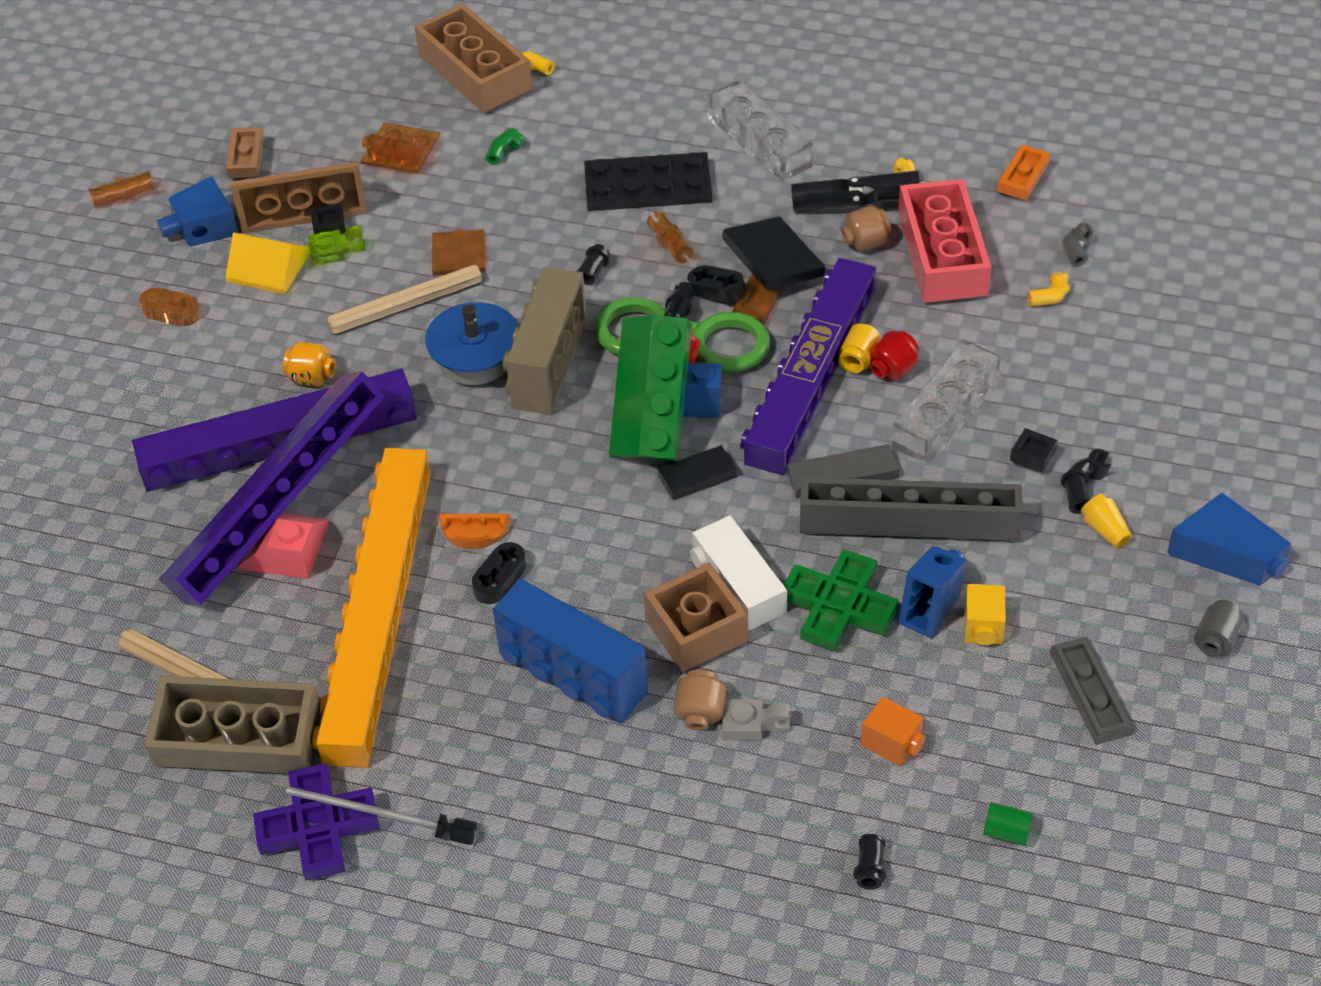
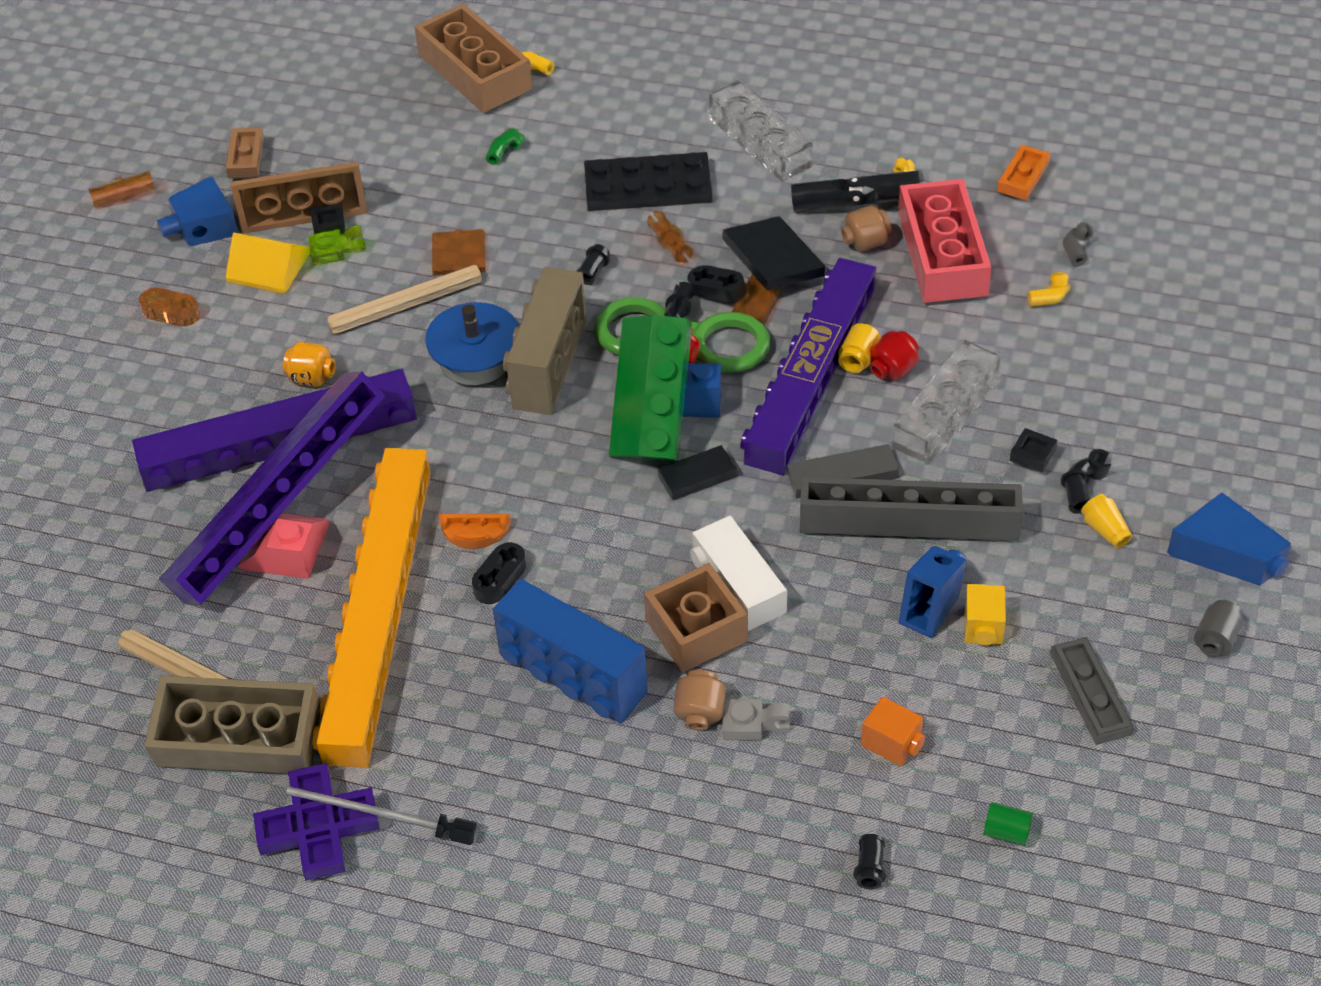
(399, 147): clear orange hinge -> none
(840, 600): green plate -> none

